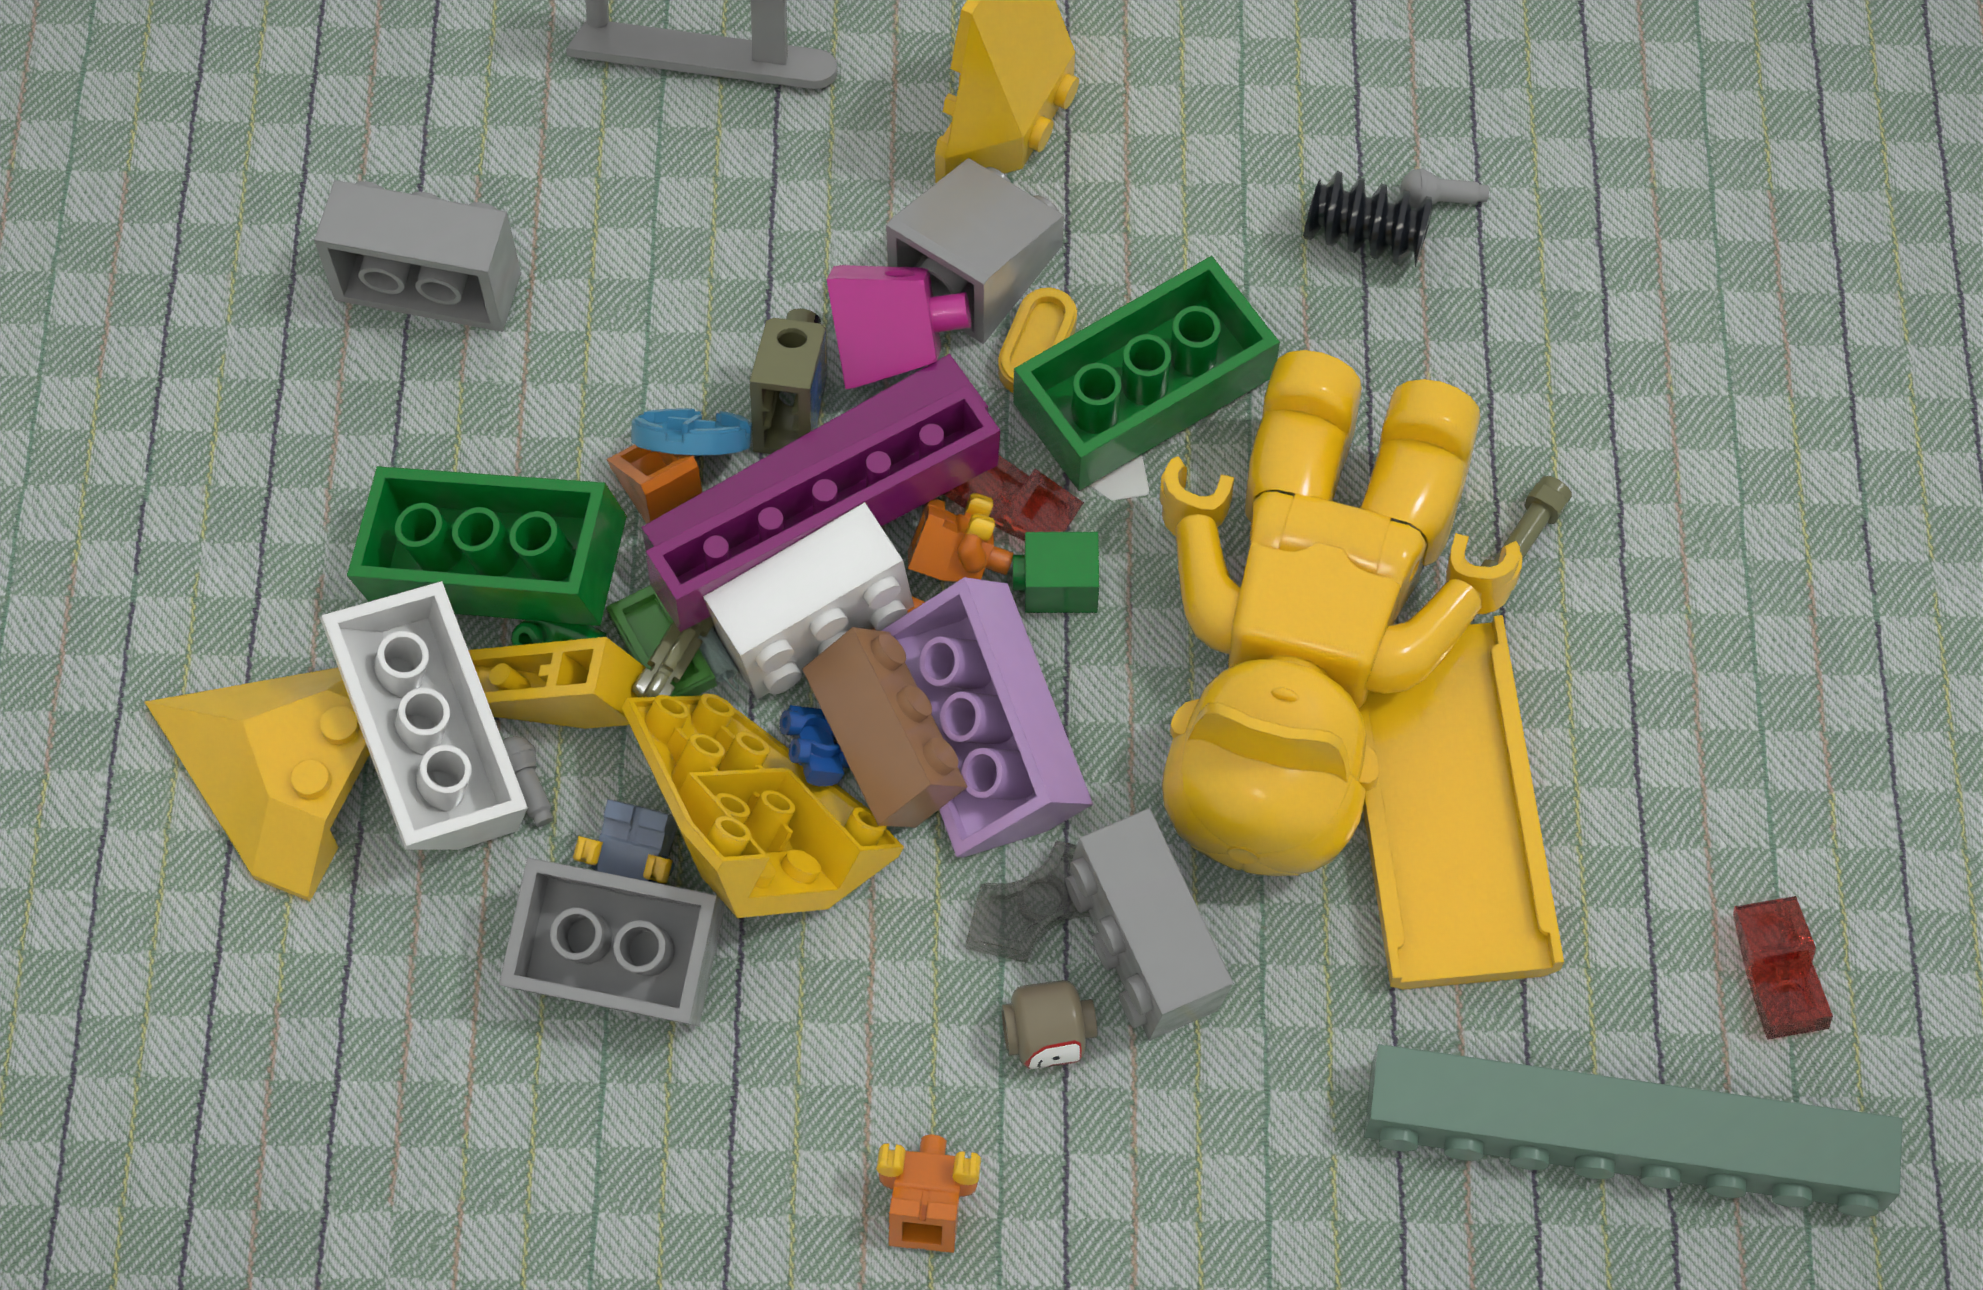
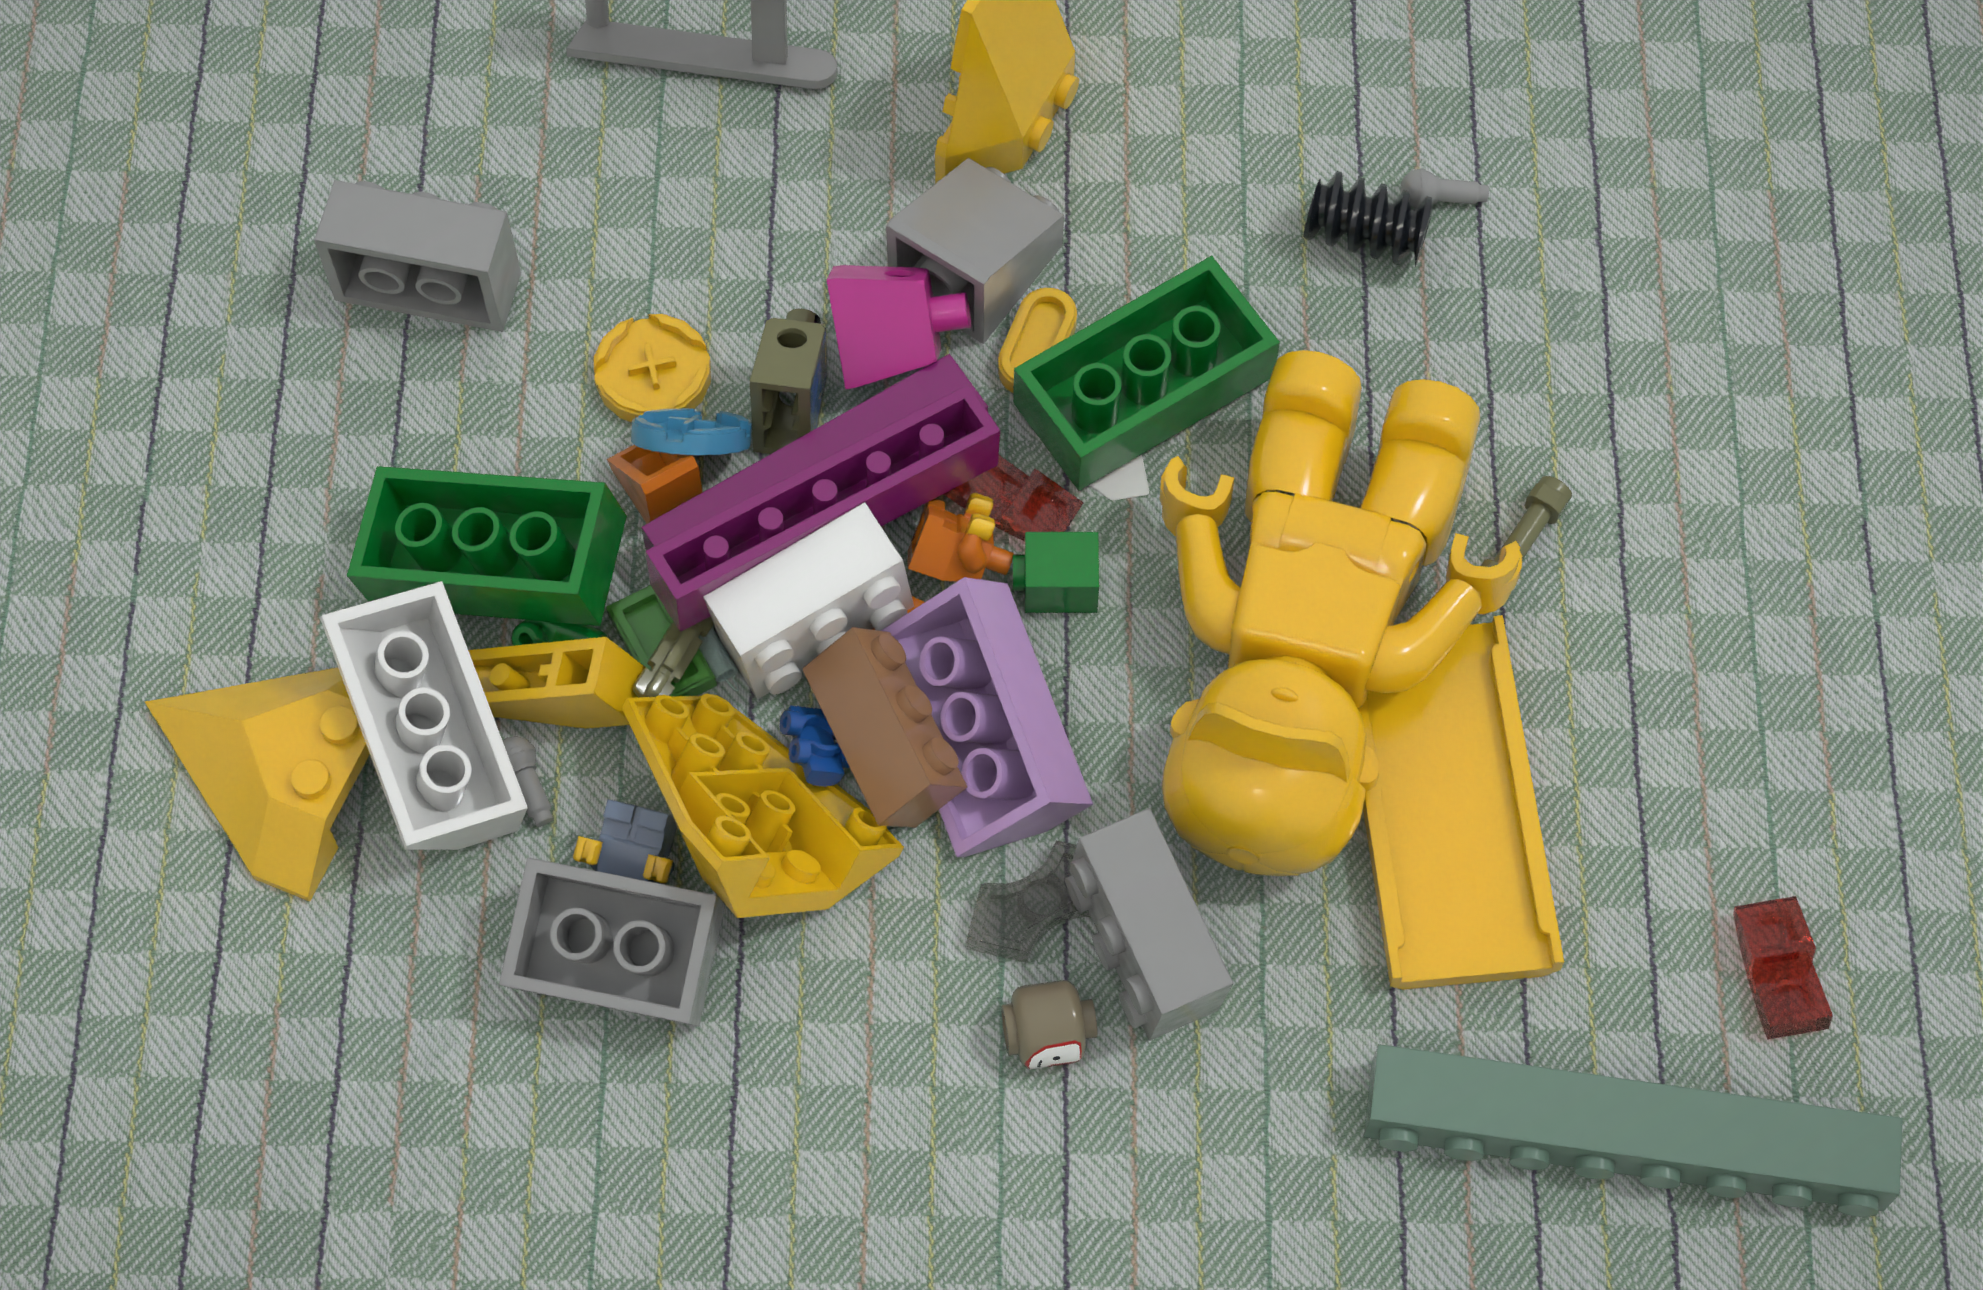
(651, 366): none -> yellow tile
(926, 1192): orange piece -> none

